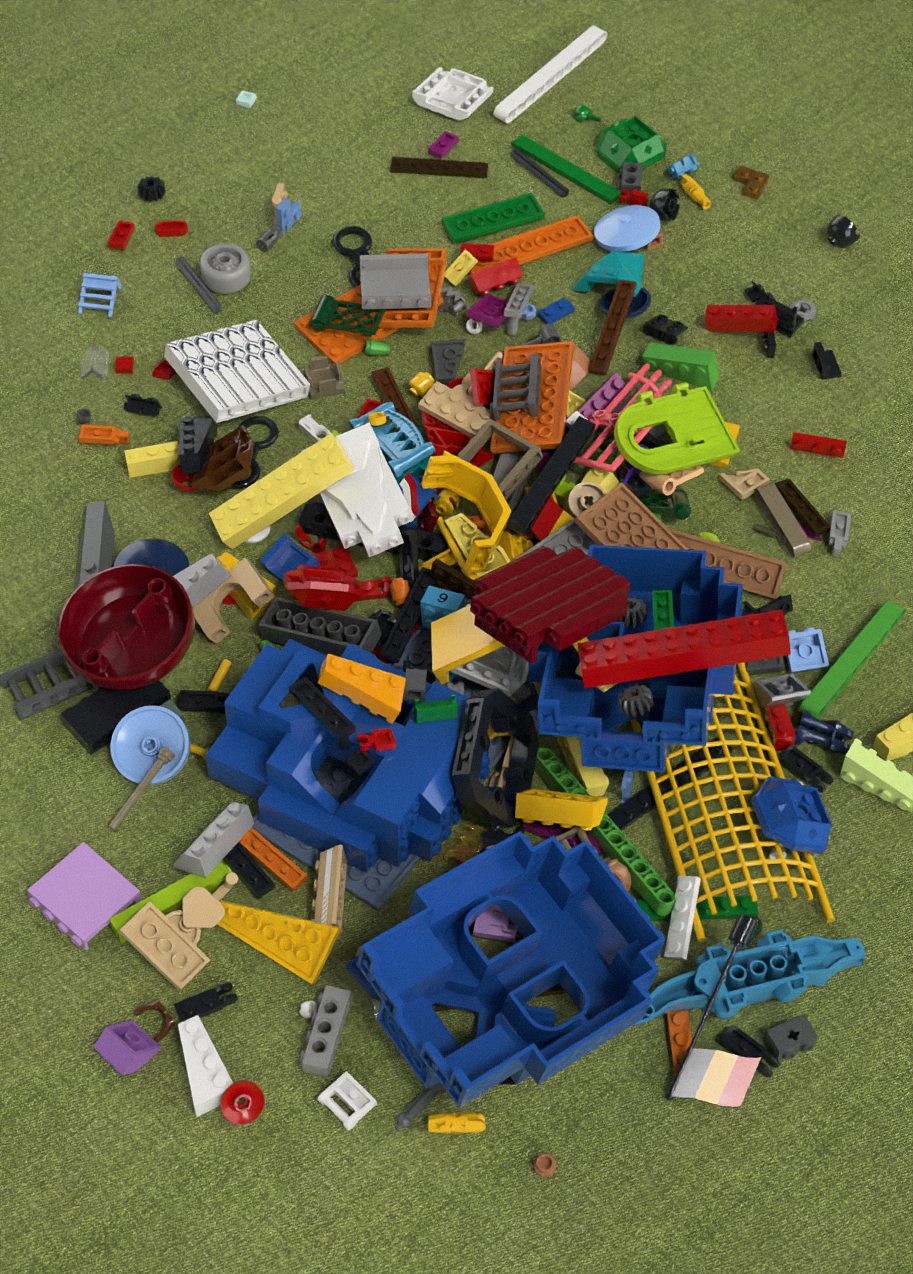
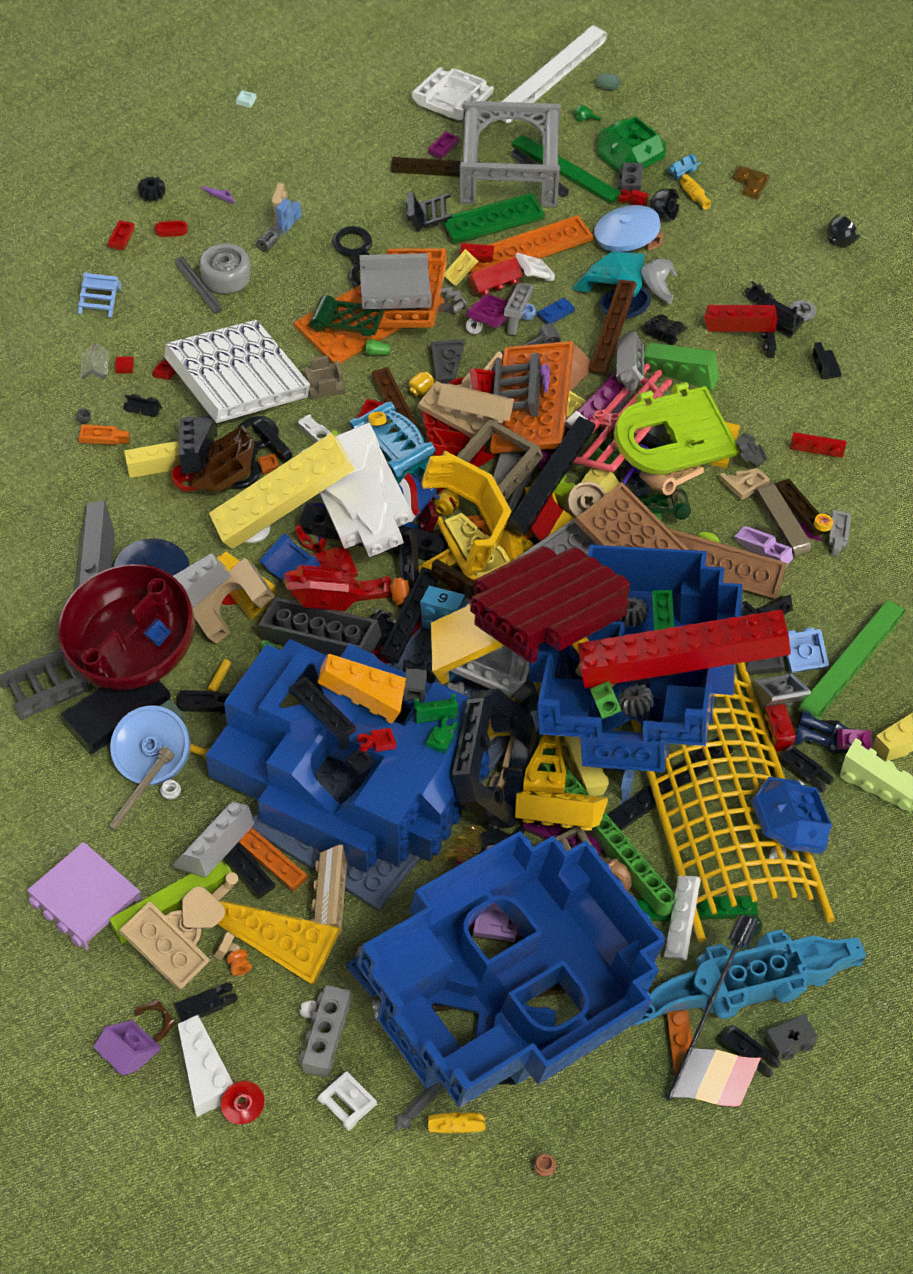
(157, 632): none -> blue tile
(170, 785): none -> white plate
(224, 195): none -> medium lavender hand
(226, 946): none -> tan tile
(239, 962): none -> orange wheel
(268, 463): none -> orange tile
(272, 441): none -> black beam
(418, 212): none -> black plate
(442, 737): none -> green plate
(472, 171): none -> light grey arch
(476, 402): none -> tan brick
(535, 267): none -> white plate
(545, 373): none -> medium lavender hand
(546, 781): none -> yellow plate
(605, 699): none -> bright green brick
(608, 81): none -> sand green brick
(630, 360): none -> light grey hinge
(655, 277): none -> light grey piece
(750, 450): none -> dark grey plate
(763, 544): none -> lavender slope
(823, 522): none -> yellow tile
(846, 737): none -> magenta plate

